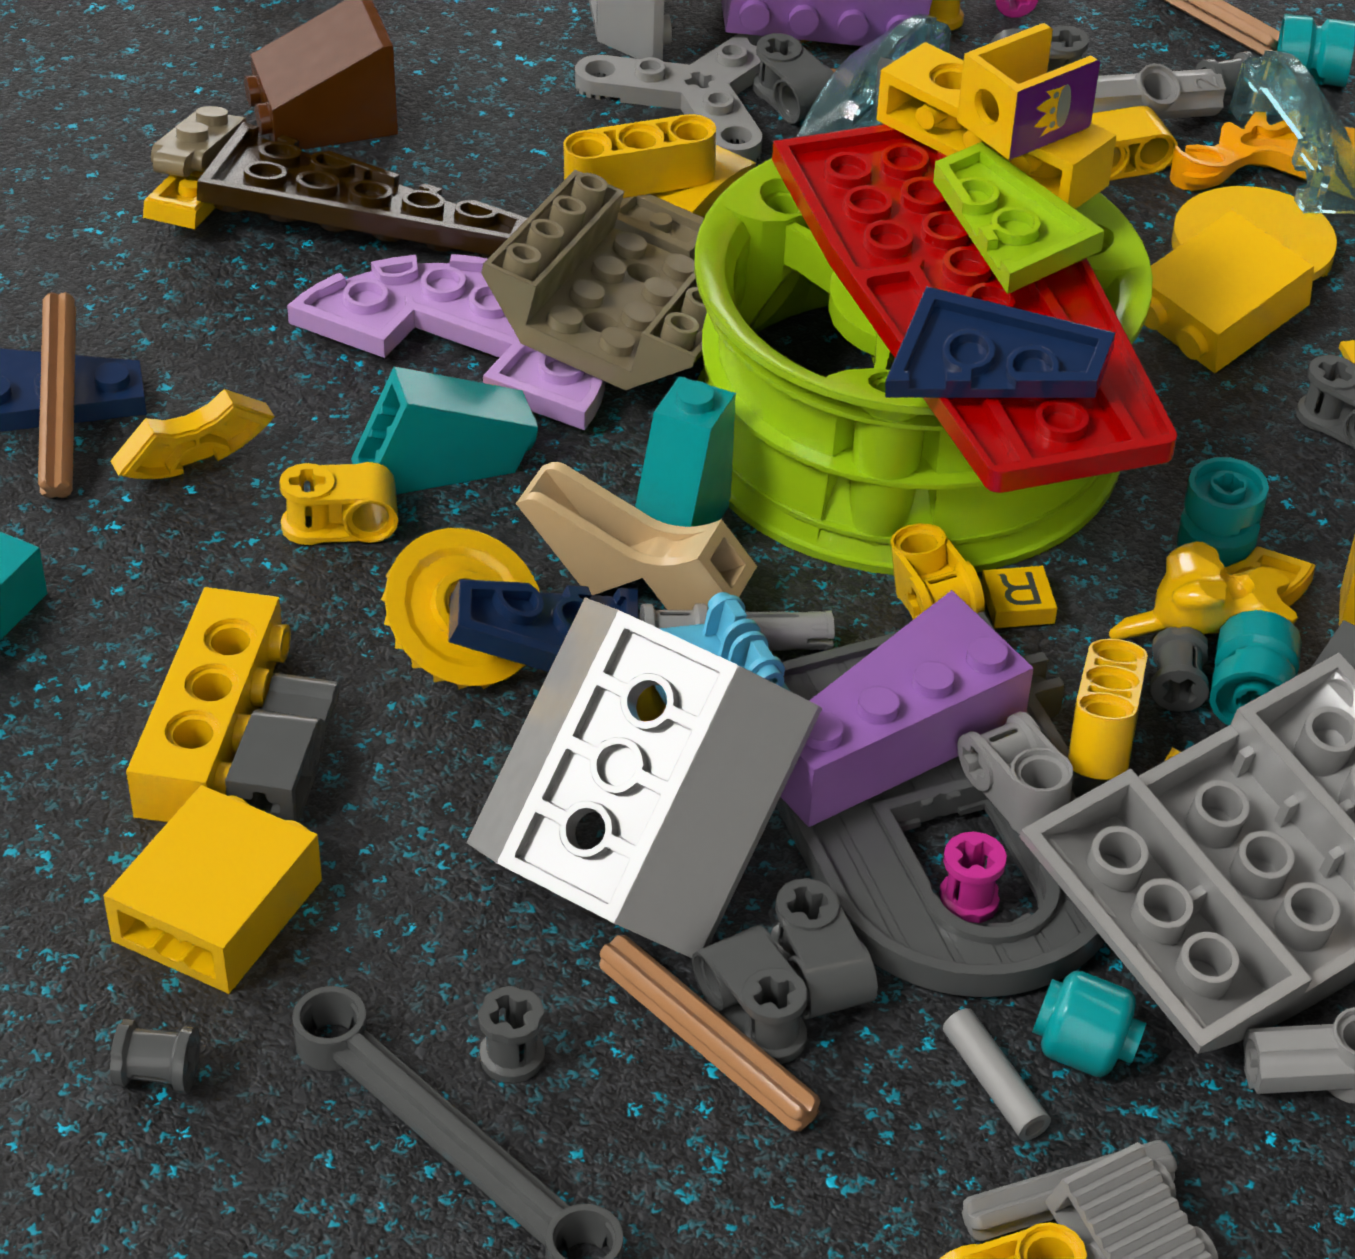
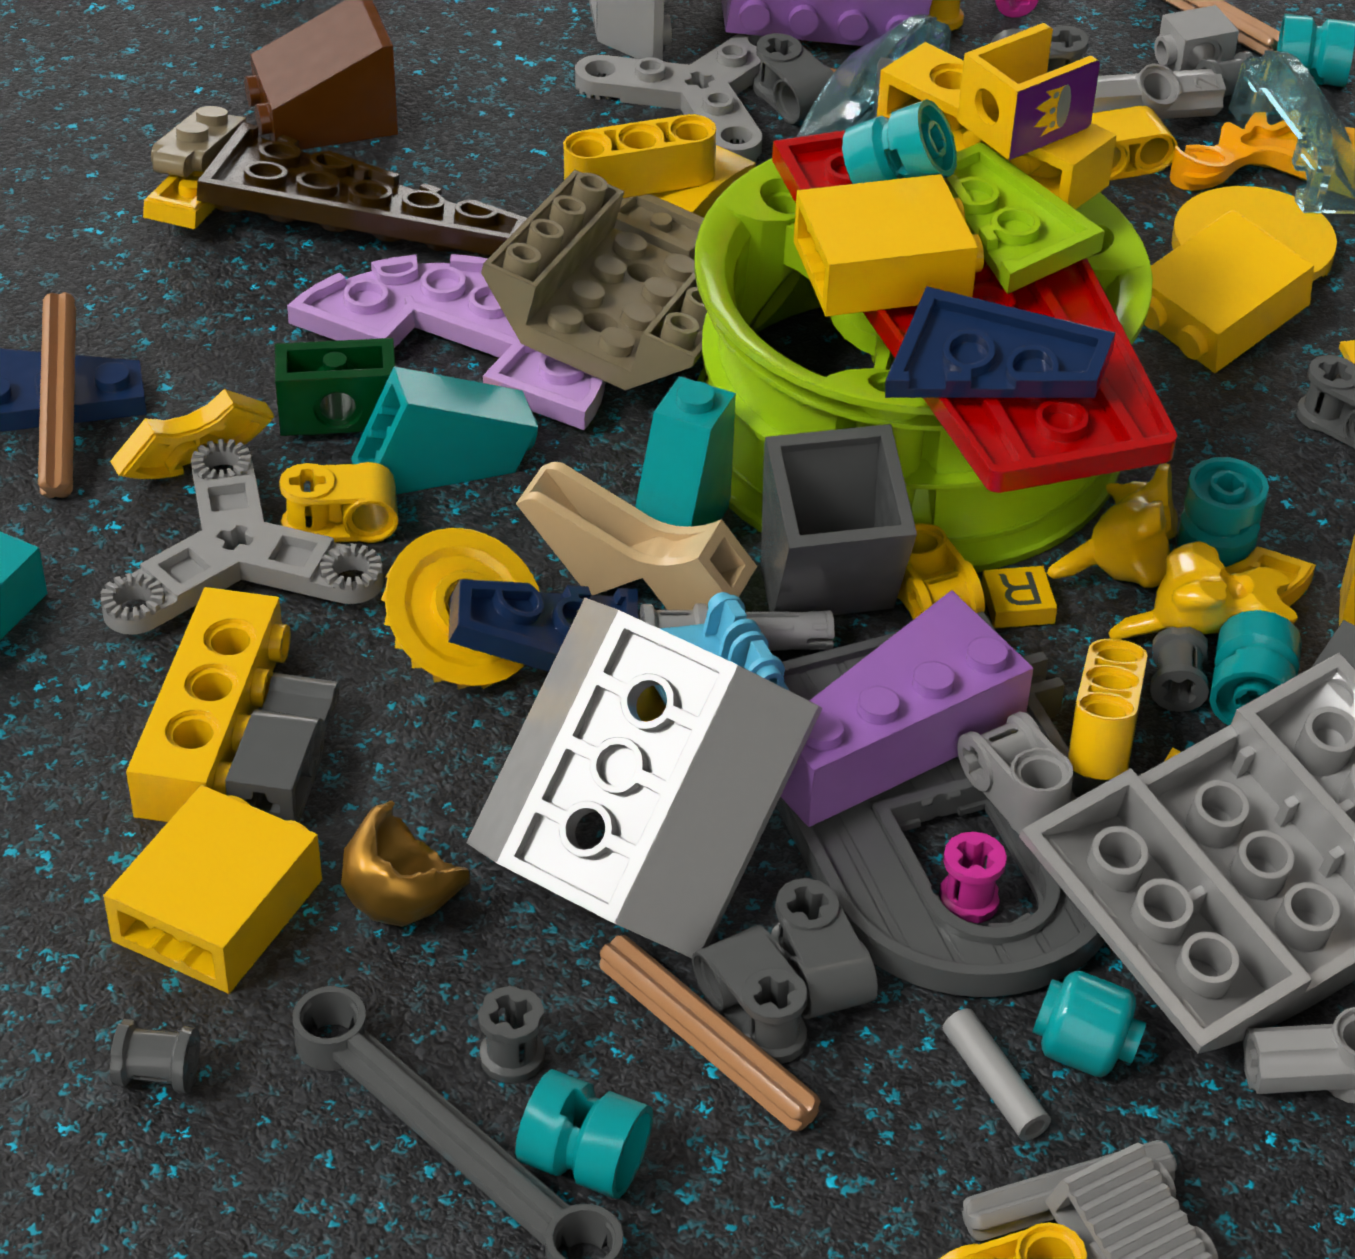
(272, 554): none -> light grey piece
(330, 384): none -> dark green brick
(395, 874): none -> pearl gold hair
(579, 1132): none -> teal wheel
(834, 521): none -> dark grey slope
(884, 243): none -> yellow brick
(906, 145): none -> teal wheel
(1131, 535): none -> yellow animal
(1195, 36): none -> light grey brick

